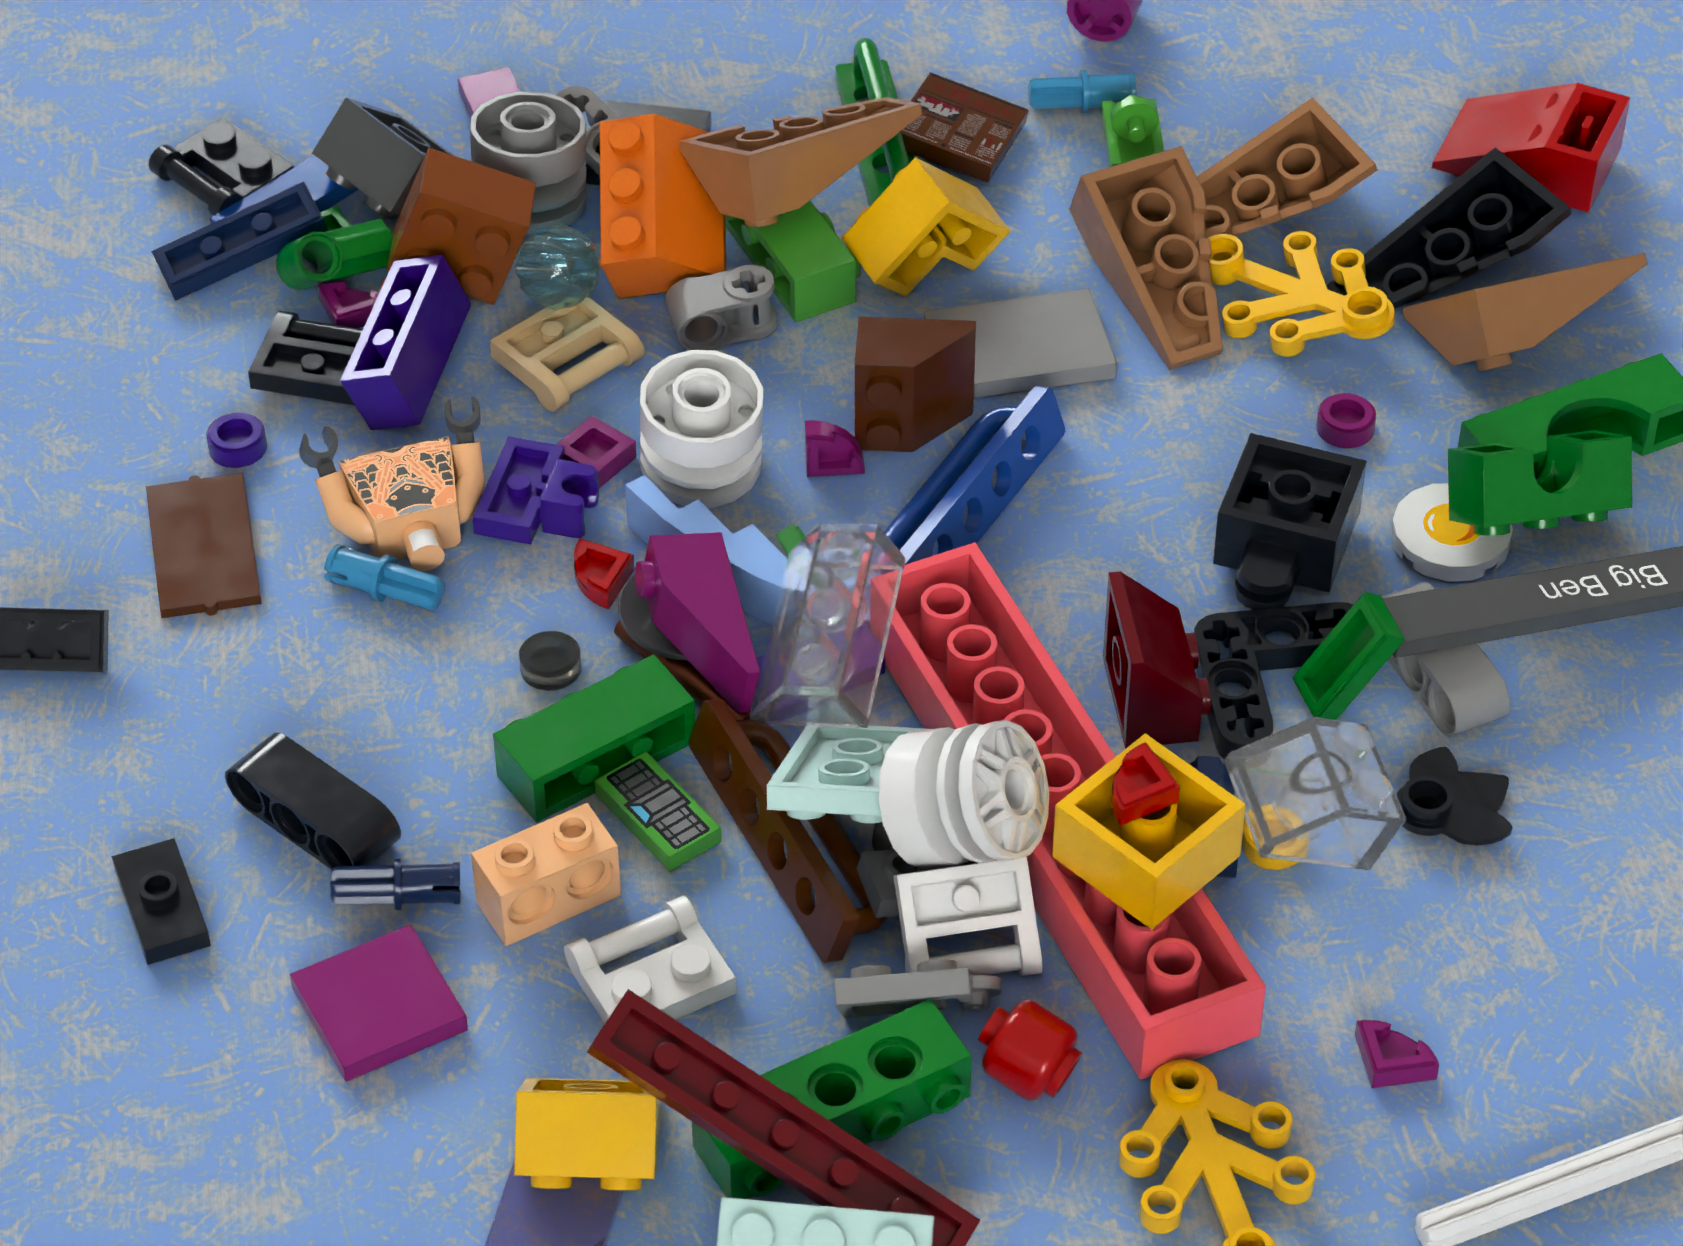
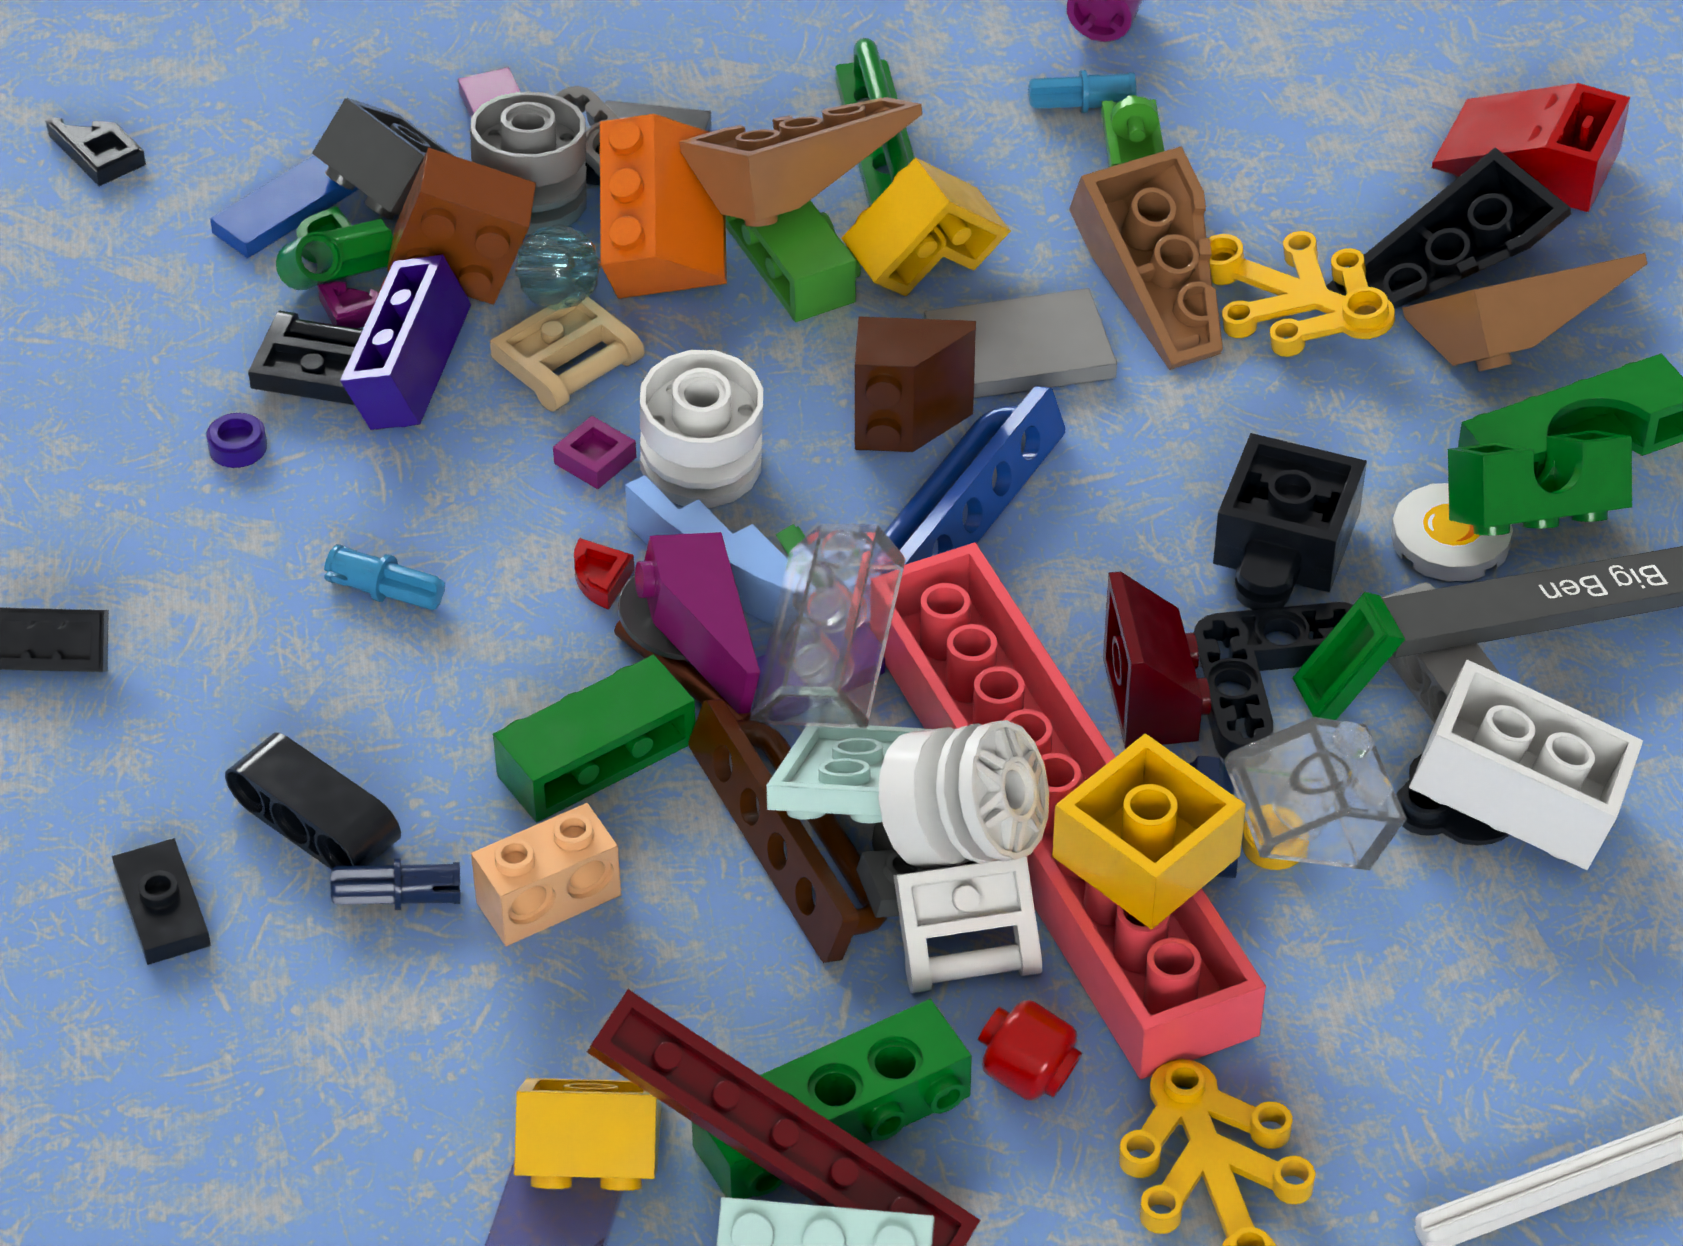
(99, 150): none -> black tile
(202, 545): reddish brown piece -> none
(224, 155): black plate -> none
(238, 241): dark blue tile -> none
(378, 1002): magenta tile -> none
(404, 497): light nougat torso -> none
(532, 488): dark purple plate -> none
(550, 660): clear smoke tile -> none
(658, 811): tile -> none
(672, 980): white plate -> none
(718, 309): light grey piece -> none
(831, 450): magenta tile -> none
(878, 992): light grey hinge -> none
(962, 127): reddish brown tile -> none
(1142, 786): red tile -> none
(1283, 172): medium nougat wedge -> none
(1346, 420): magenta tile -> none
(1393, 1057): magenta tile -> none
(1527, 765): none -> white brick

